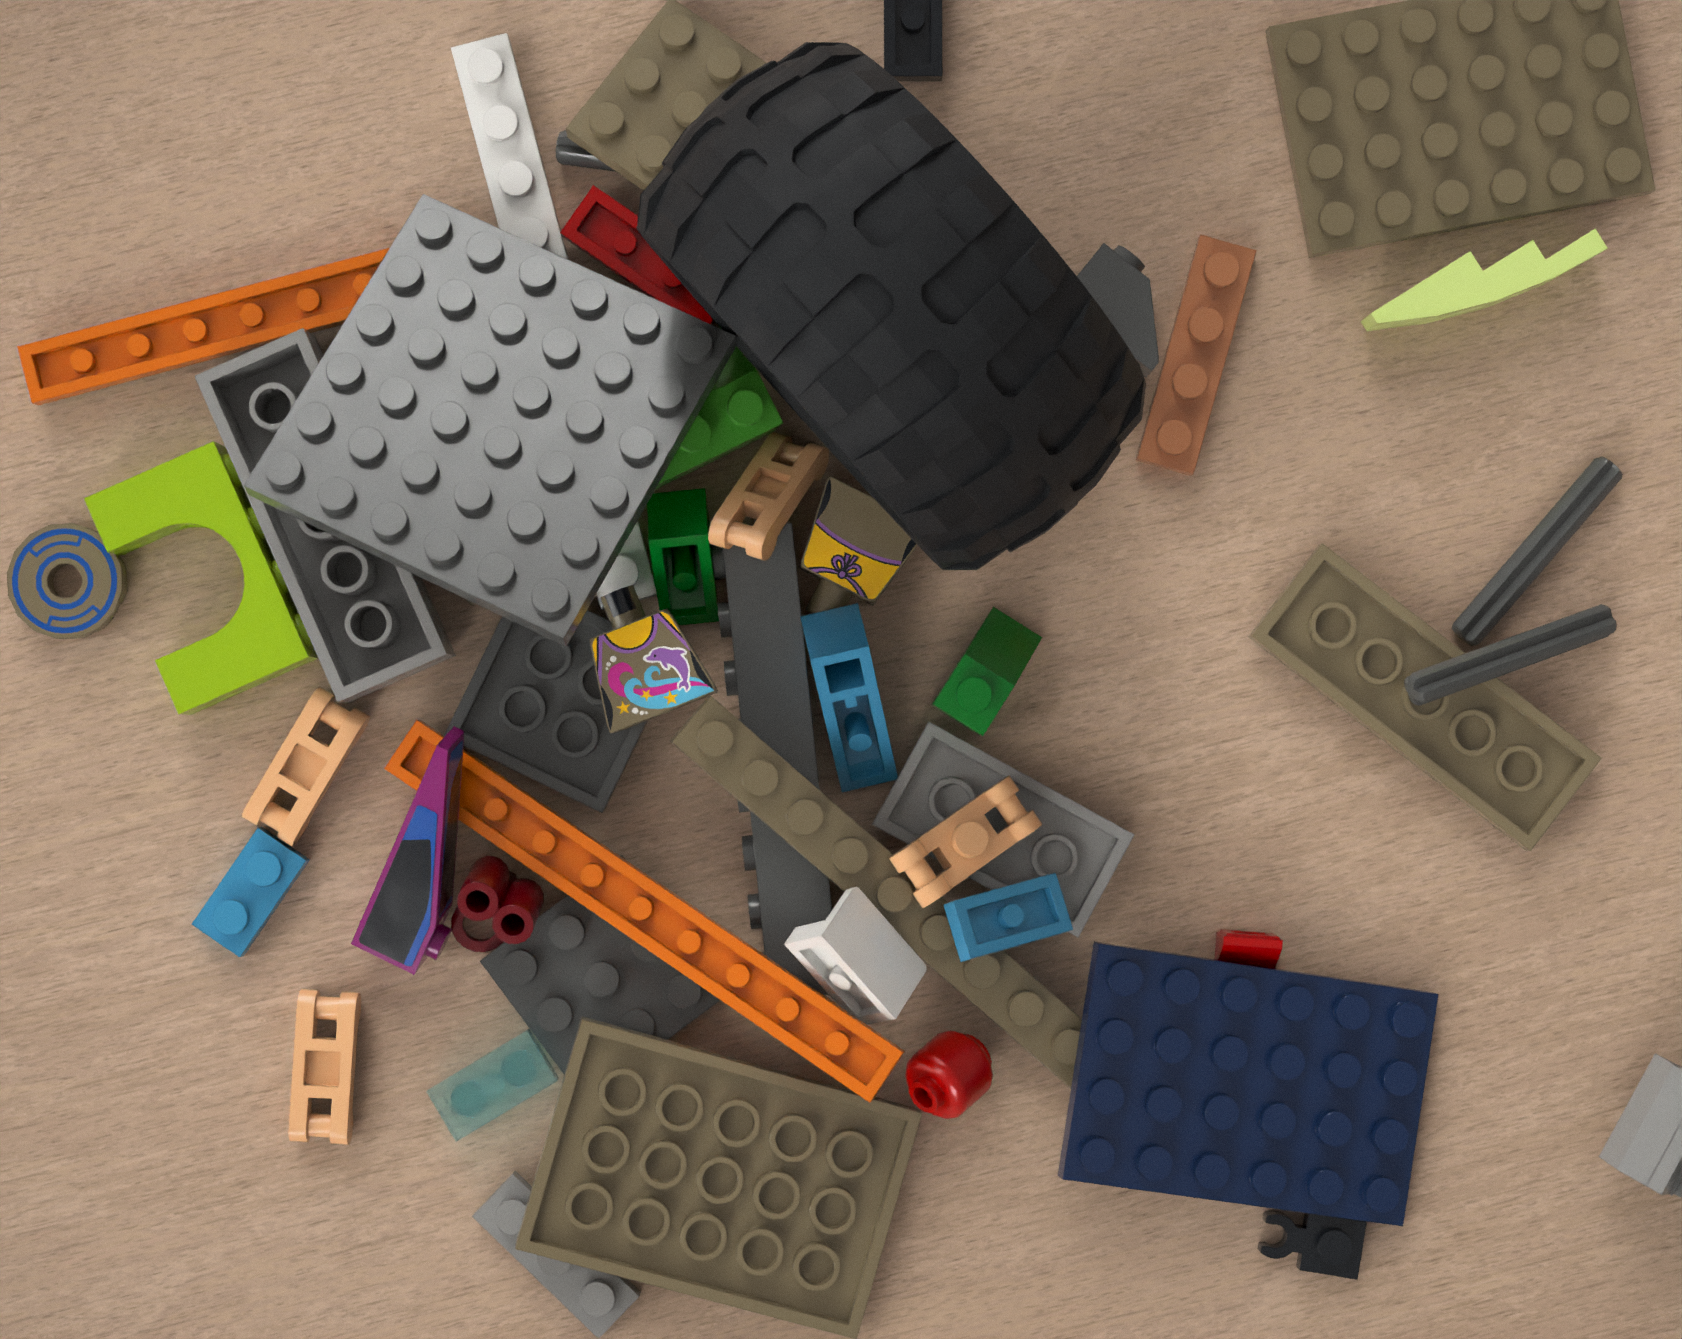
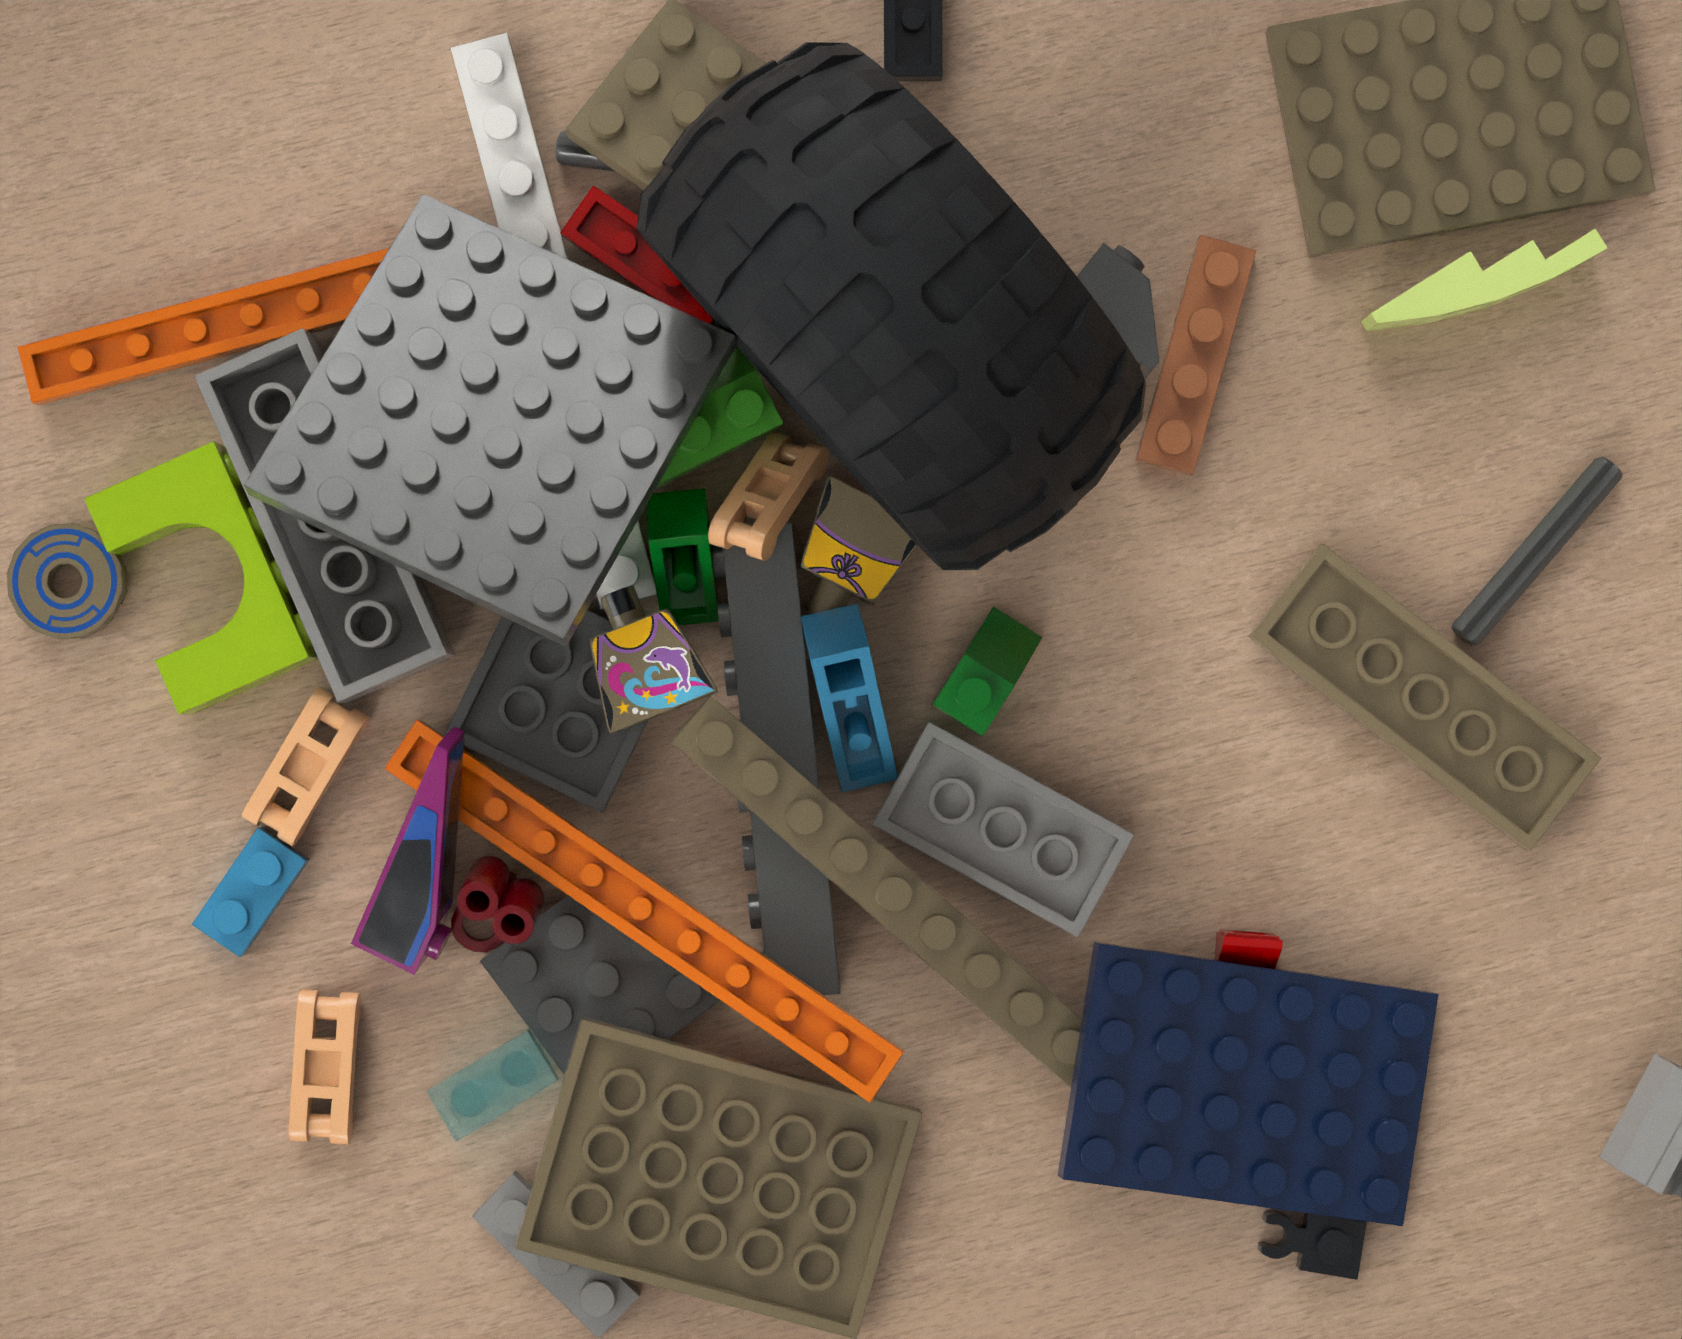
(859, 959): white panel -> none
(949, 1074): red head -> none
(965, 841): light nougat plate -> none
(1008, 917): dark azure plate -> none
(1509, 654): dark grey axle -> none

